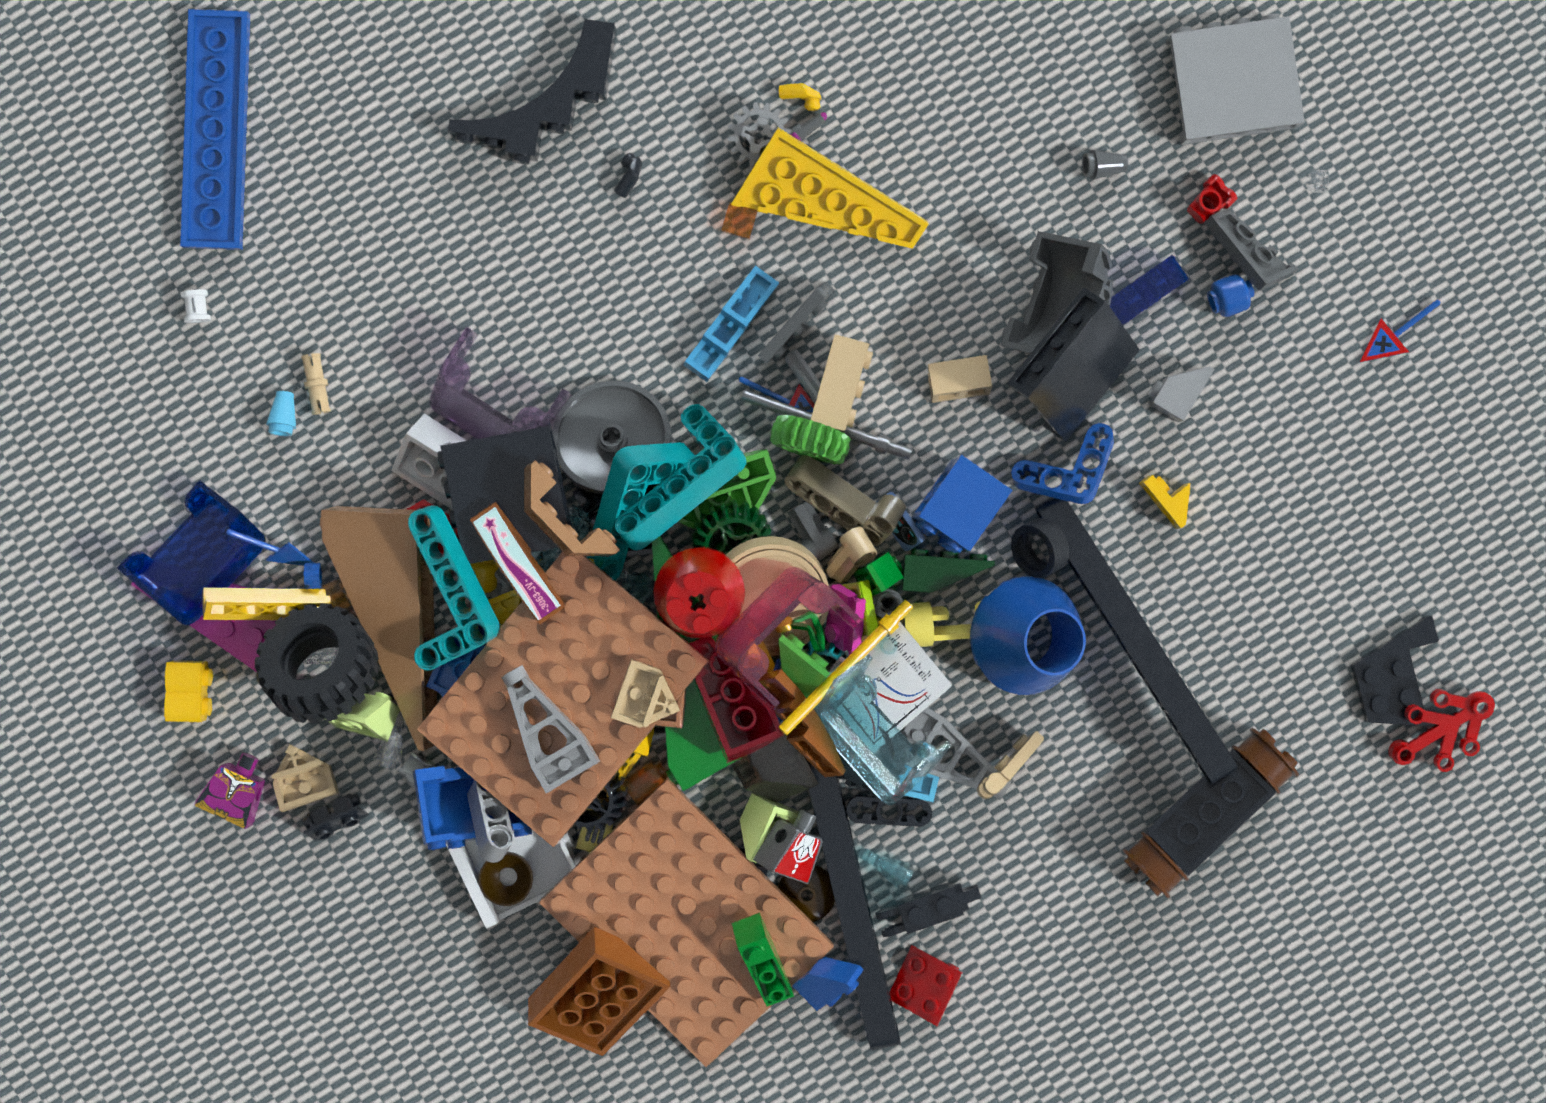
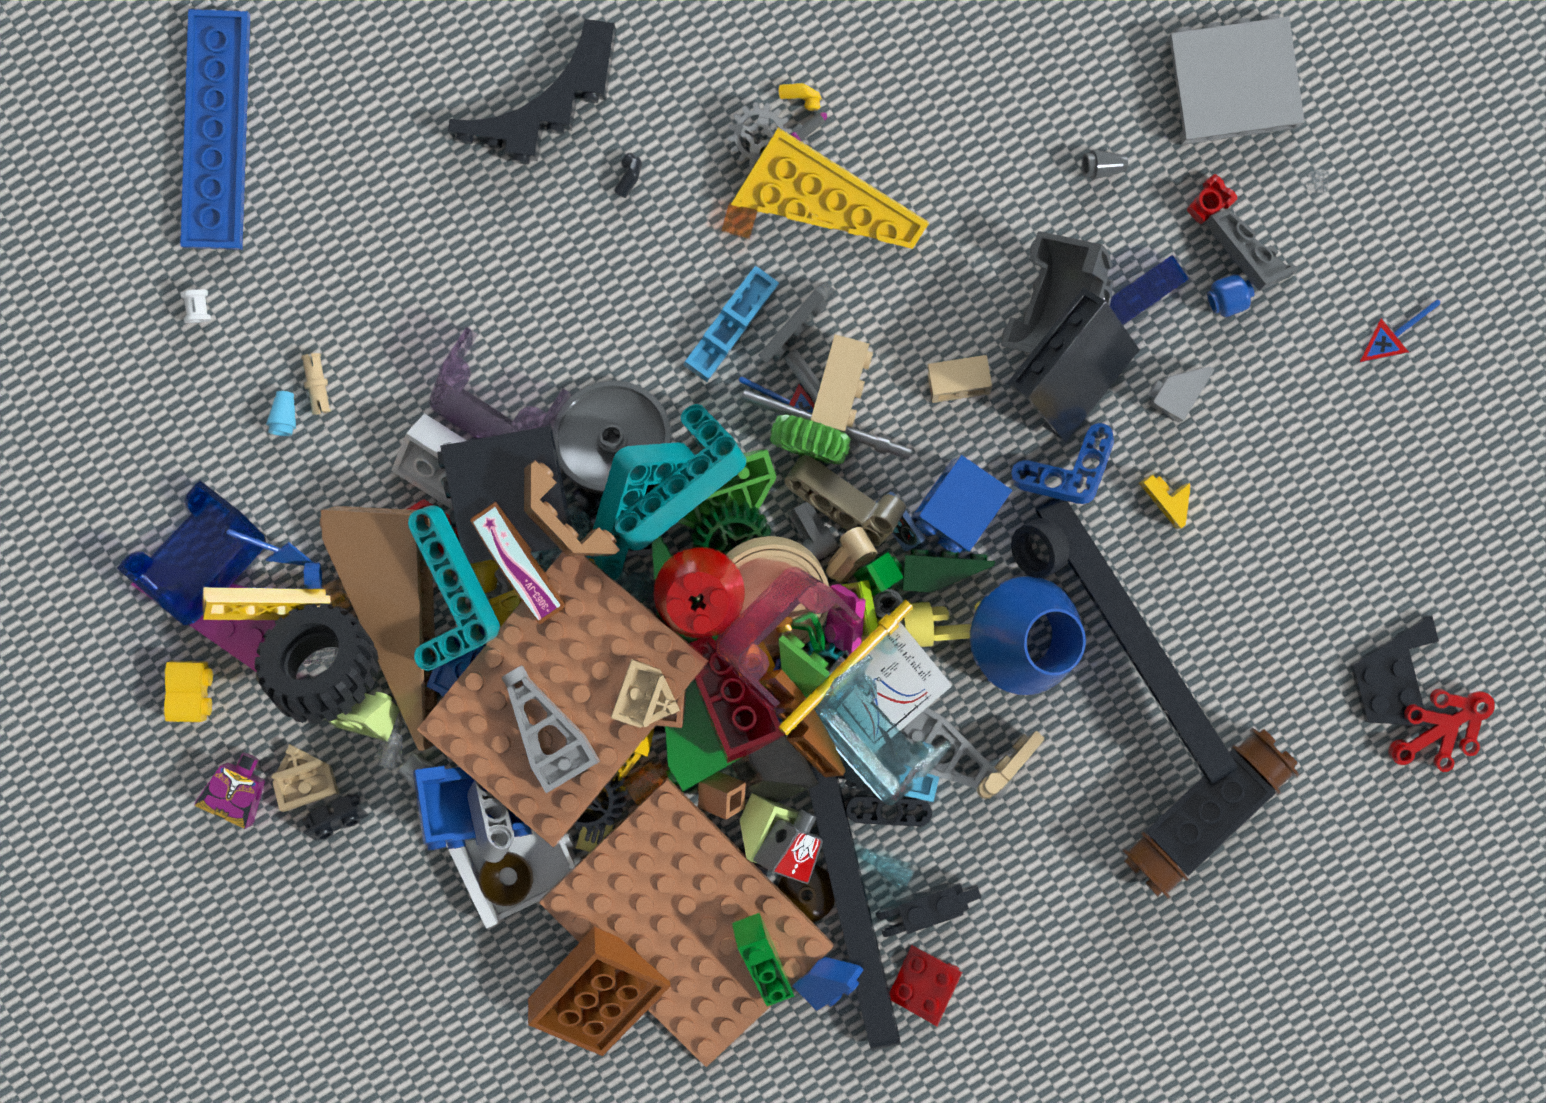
(721, 795): none -> nougat brick

